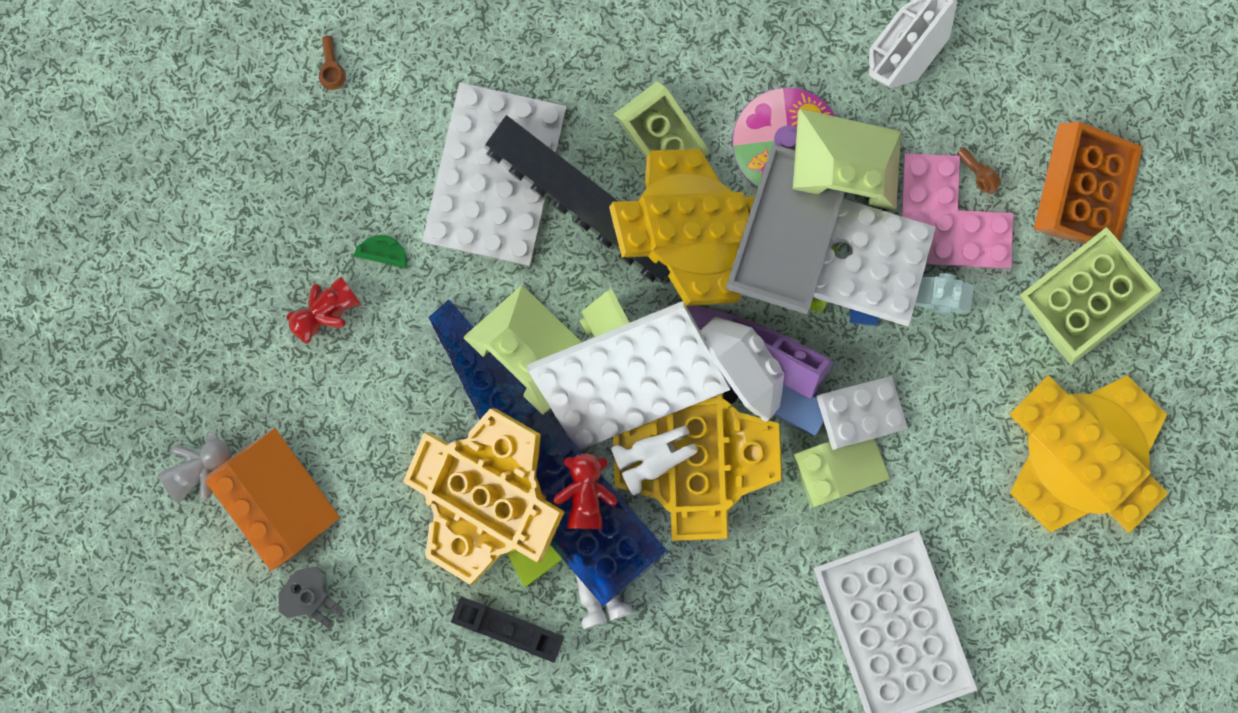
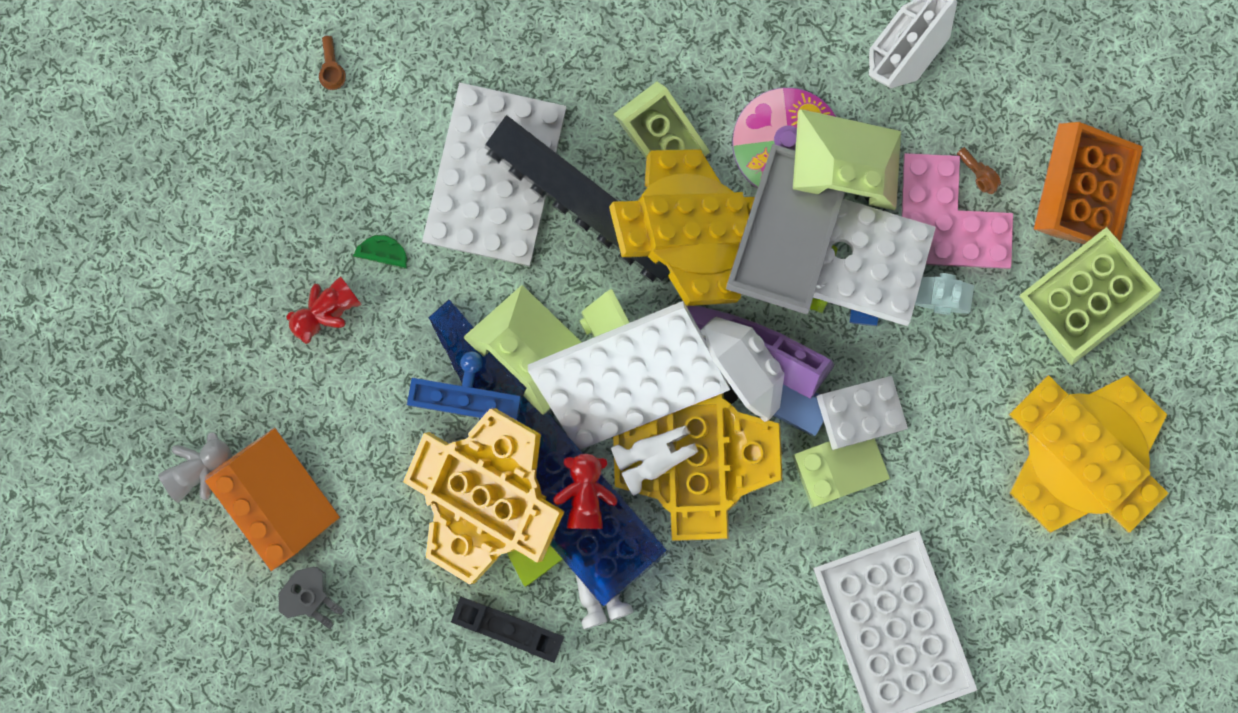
(462, 399): none -> blue plate

